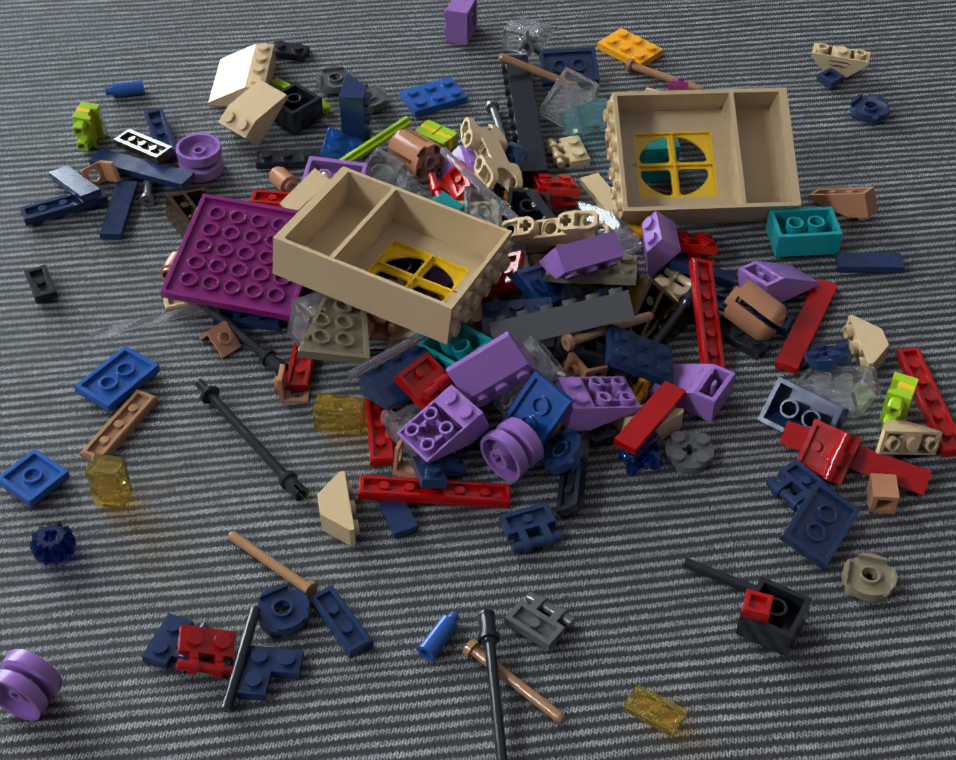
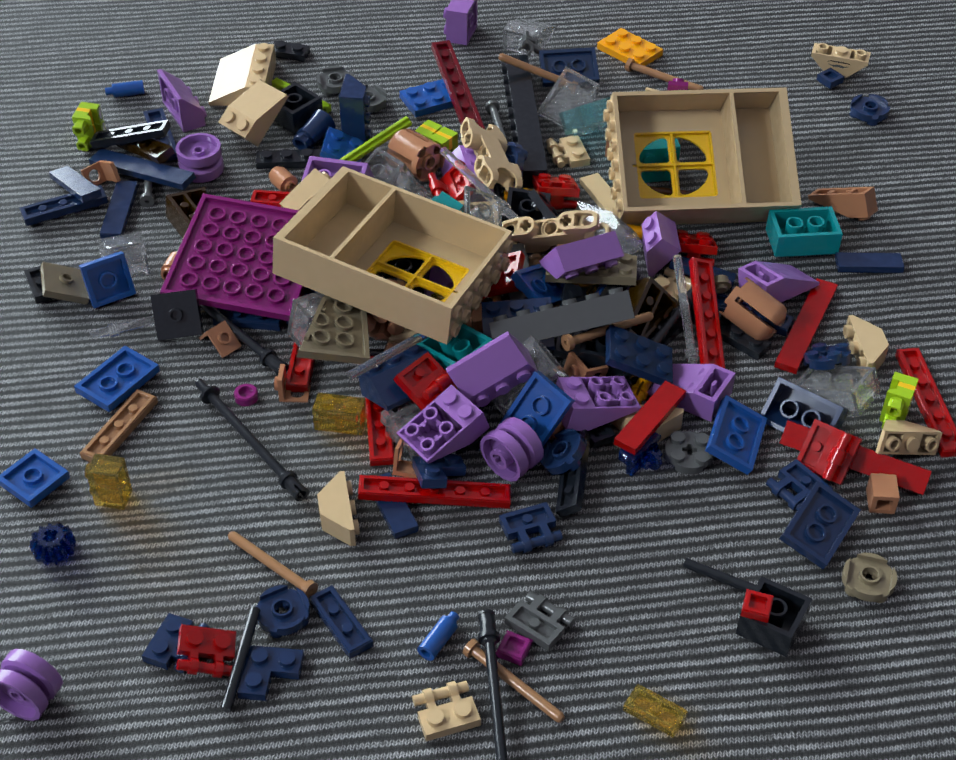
(63, 283): none -> dark tan plate
(107, 279): none -> blue plate
(128, 134): none -> black plate
(133, 249): none -> clear slope
(177, 314): none -> black plate
(181, 102): none -> medium lavender slope
(246, 395): none -> magenta tile
(313, 130): none -> dark blue plant
(448, 717): none -> tan plate
(455, 82): none -> dark red plate
(514, 648): none -> magenta tile
(691, 351): none -> clear bar
(722, 283): none -> dark tan plate
(736, 435): none -> blue plate

